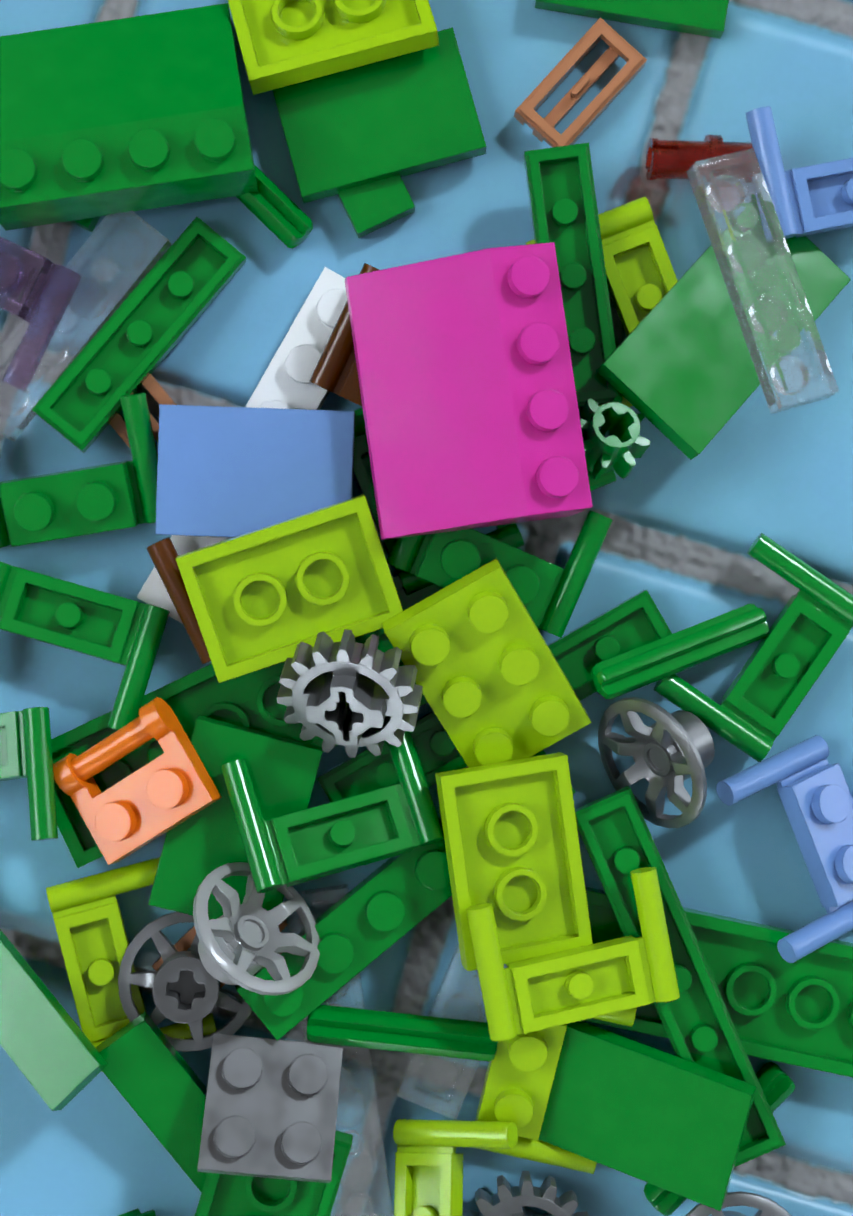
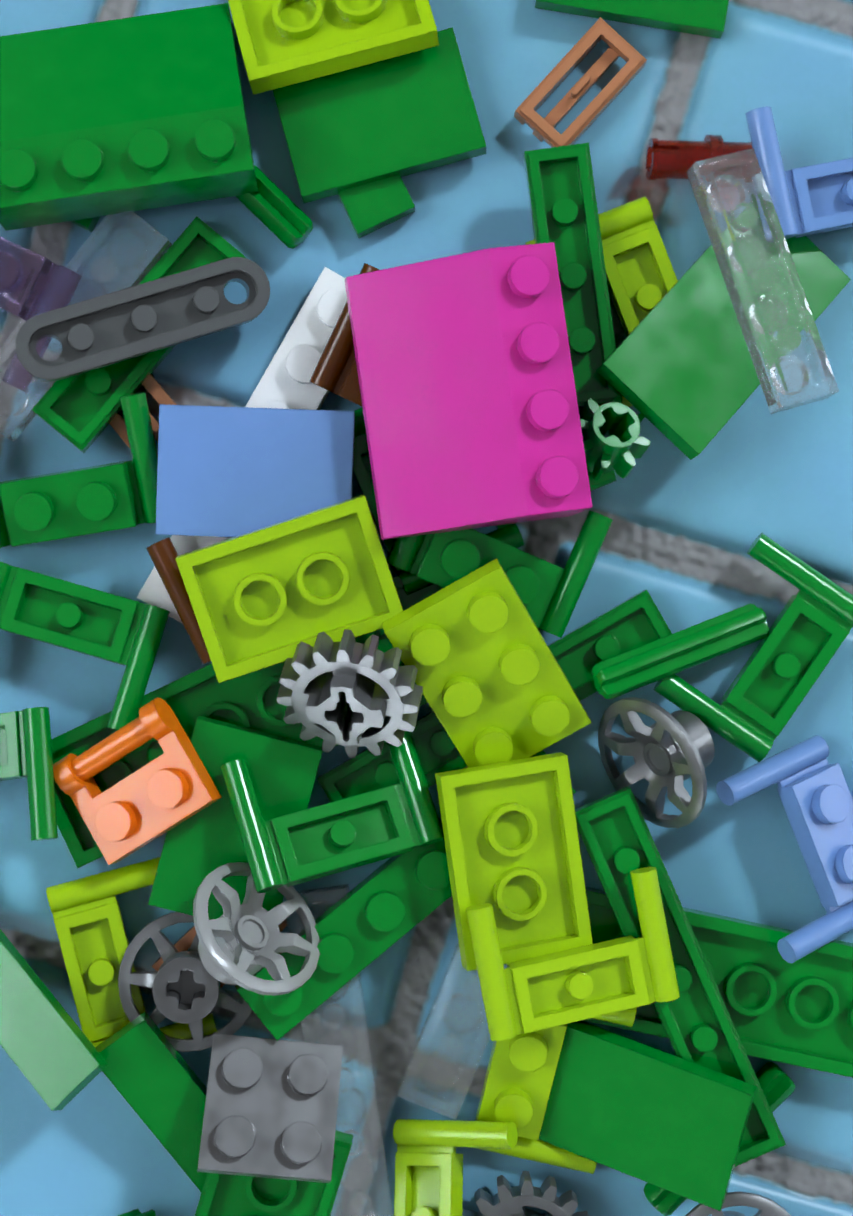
(142, 318): none -> dark grey plate
(401, 1032): green axle -> none

